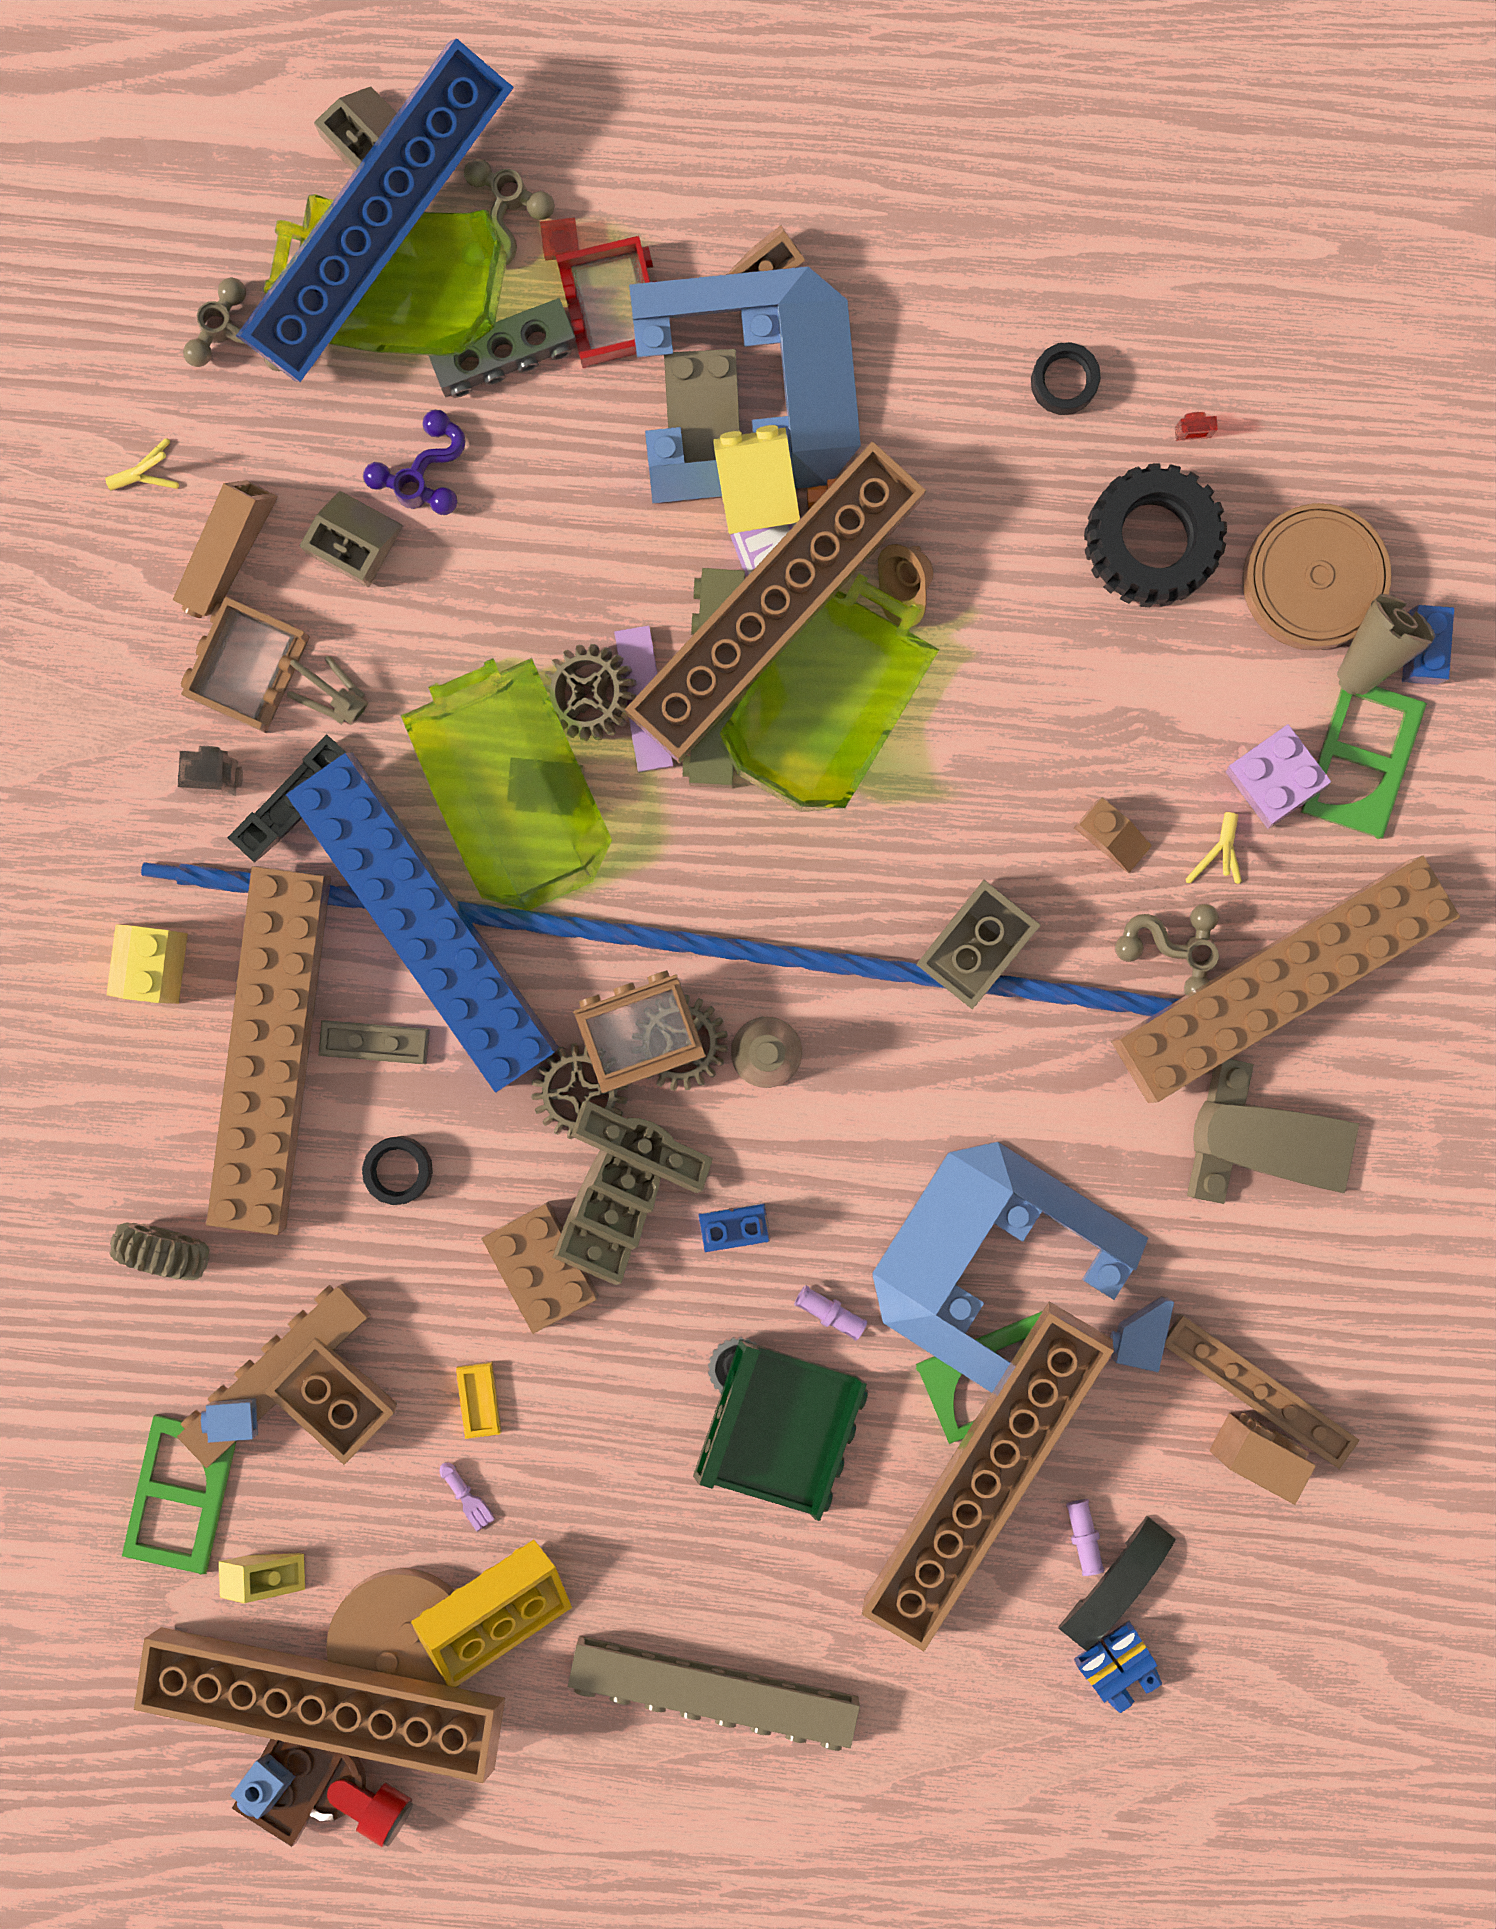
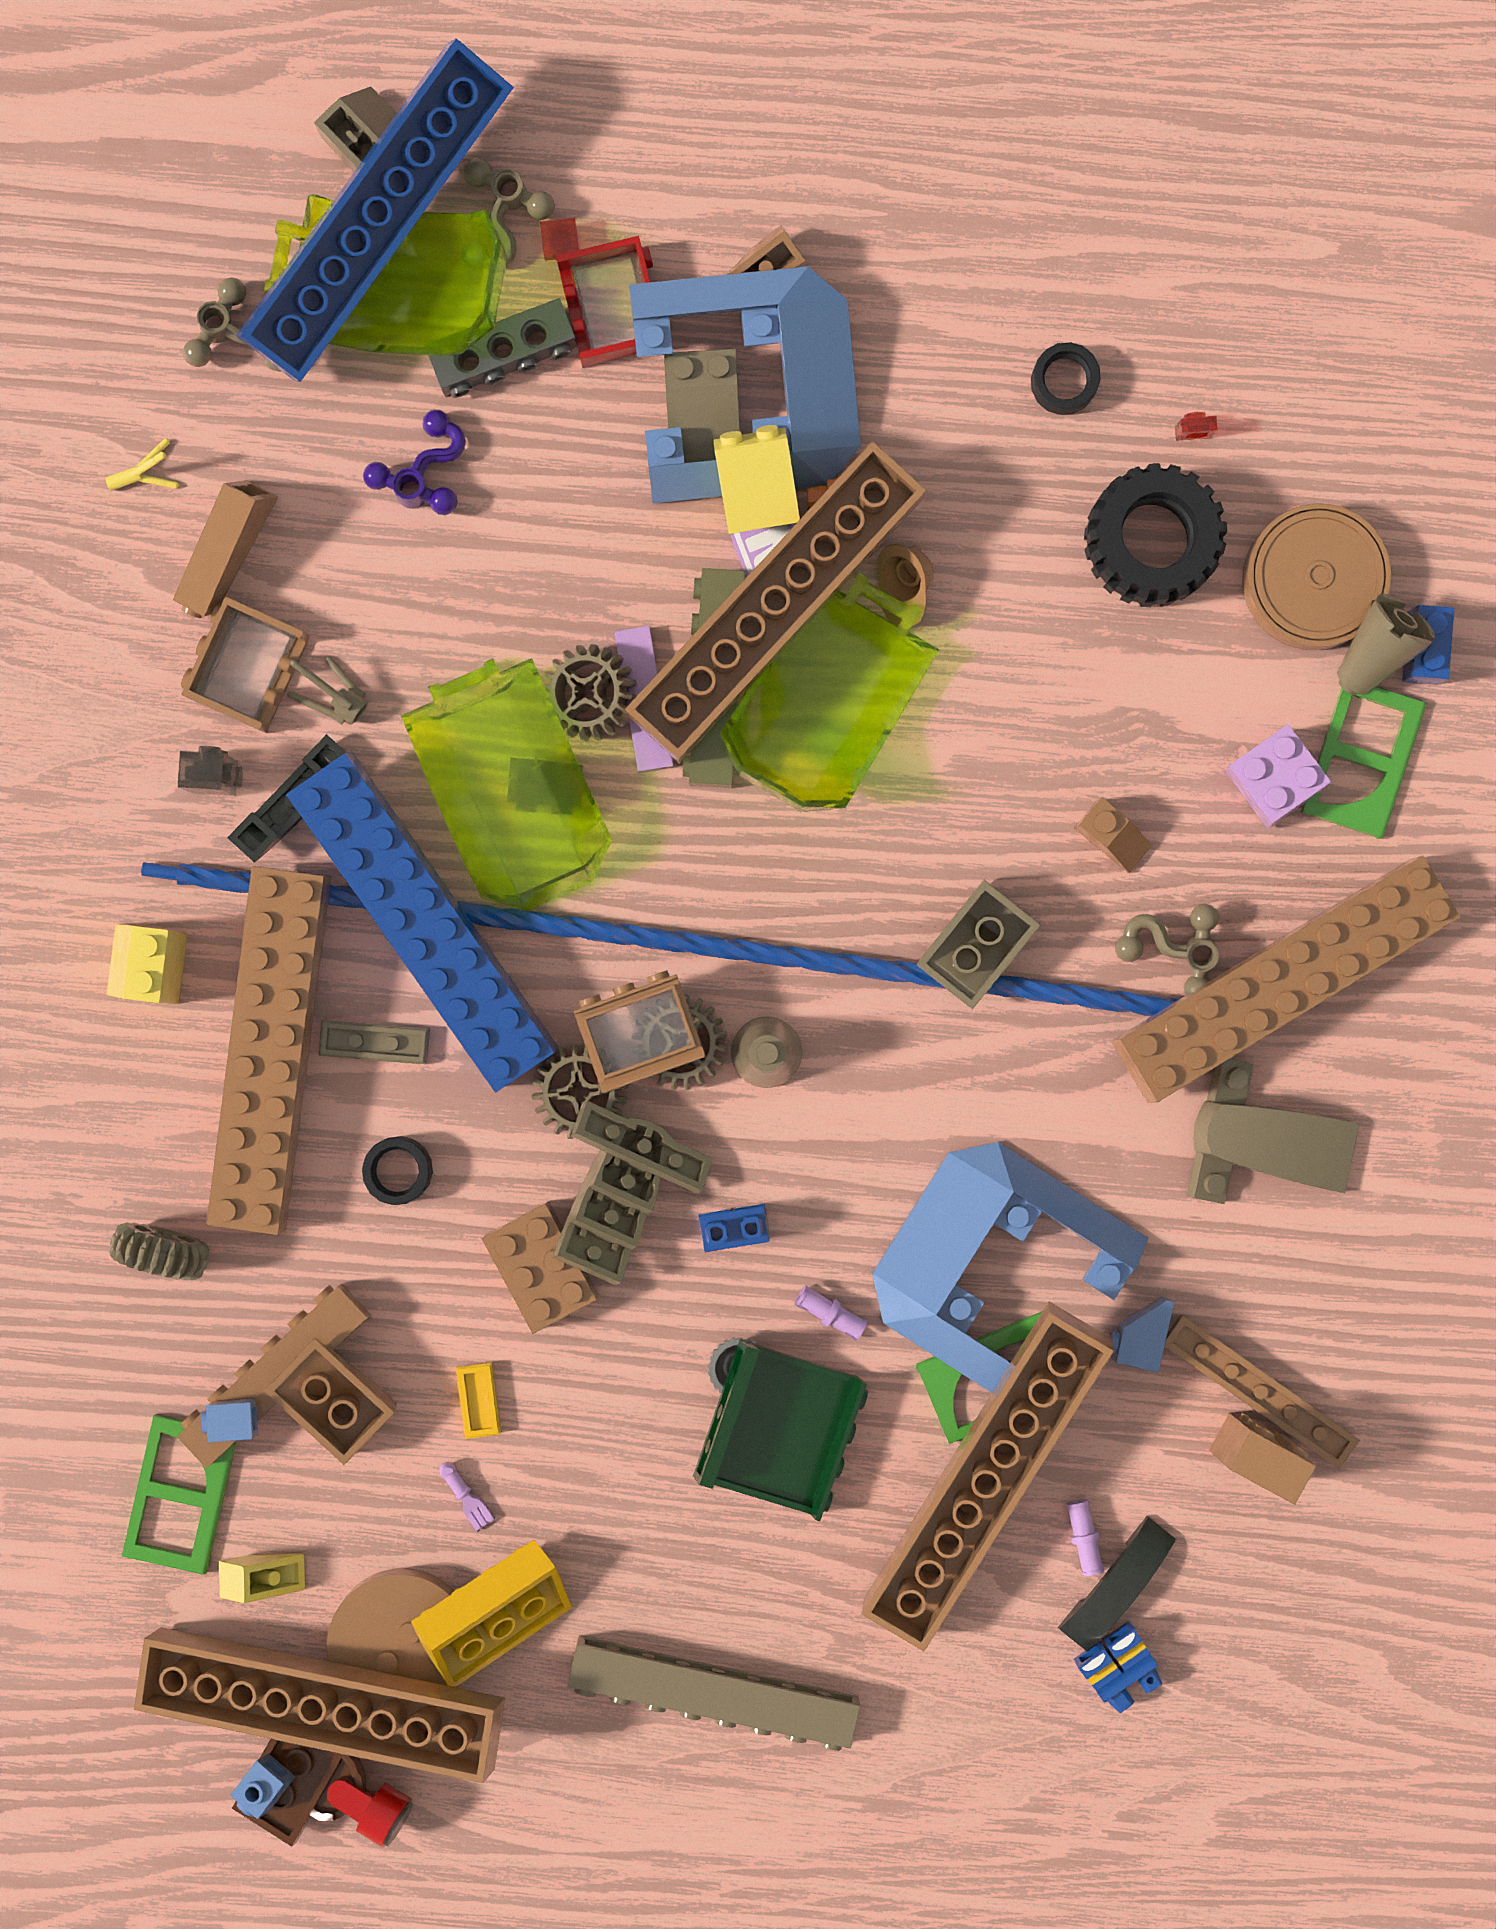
(351, 538): dark tan slope -> none
(1226, 843): light yellow plant -> none

